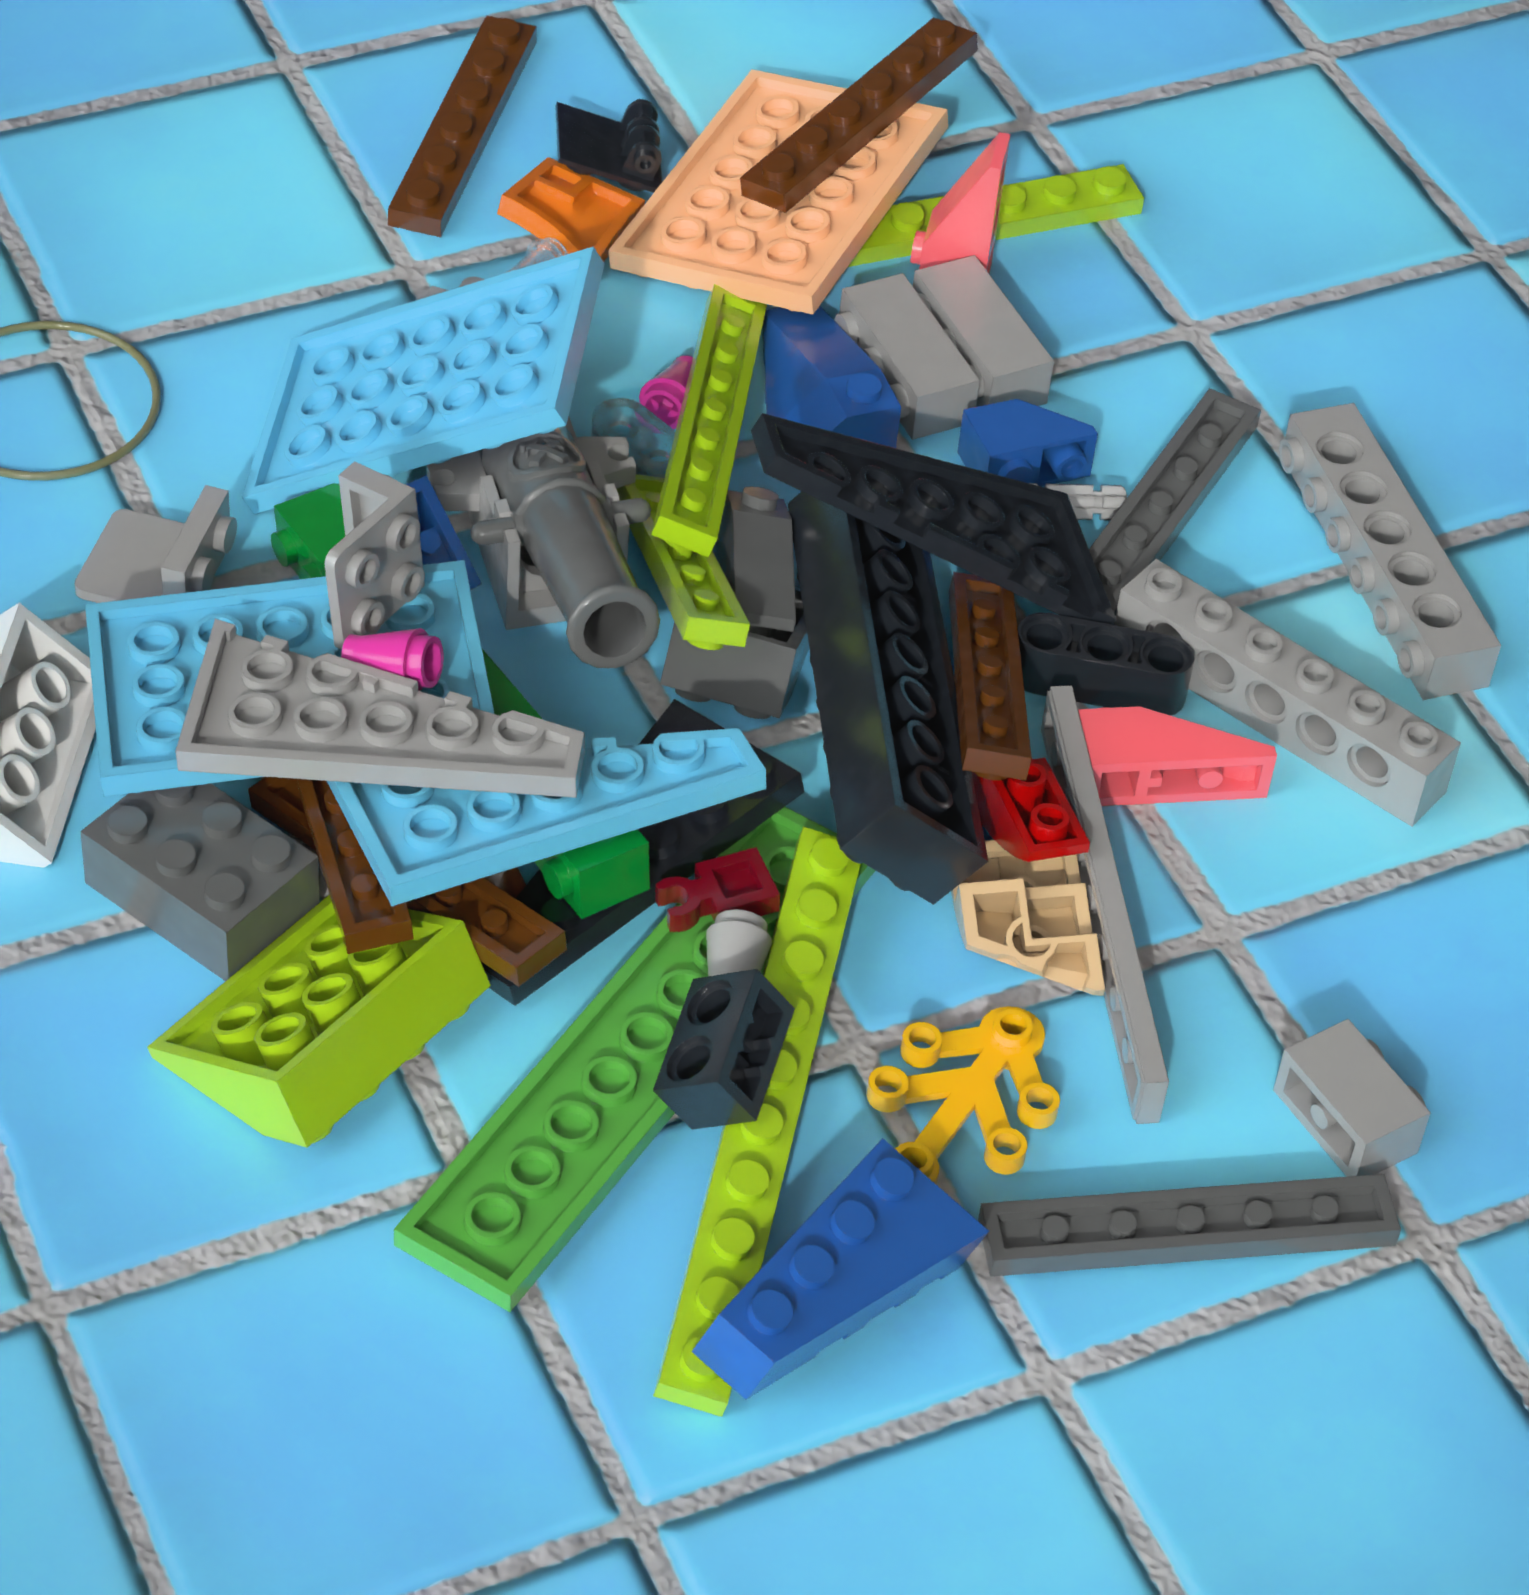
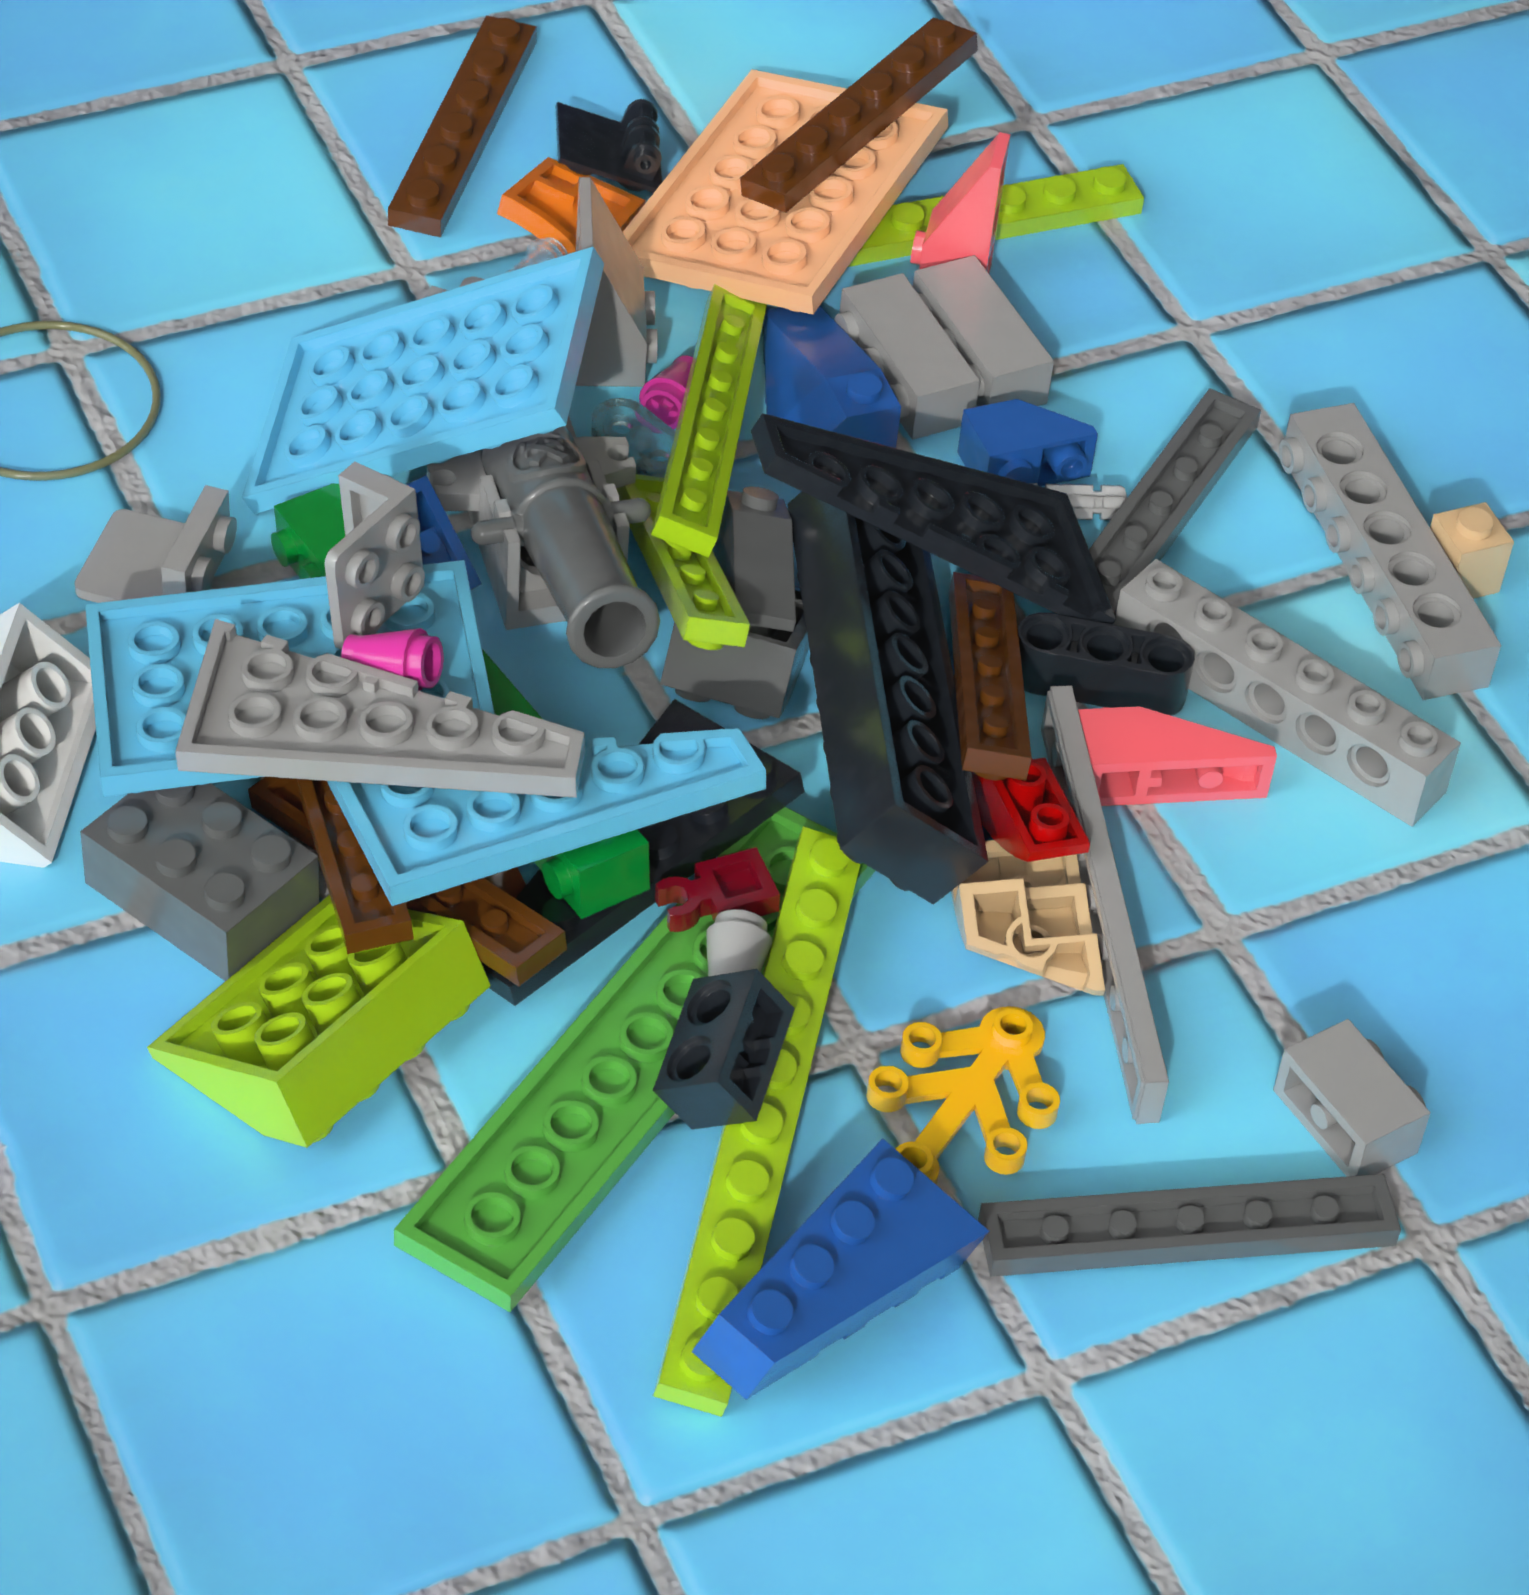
(617, 335): none -> light grey slope
(1475, 546): none -> tan brick

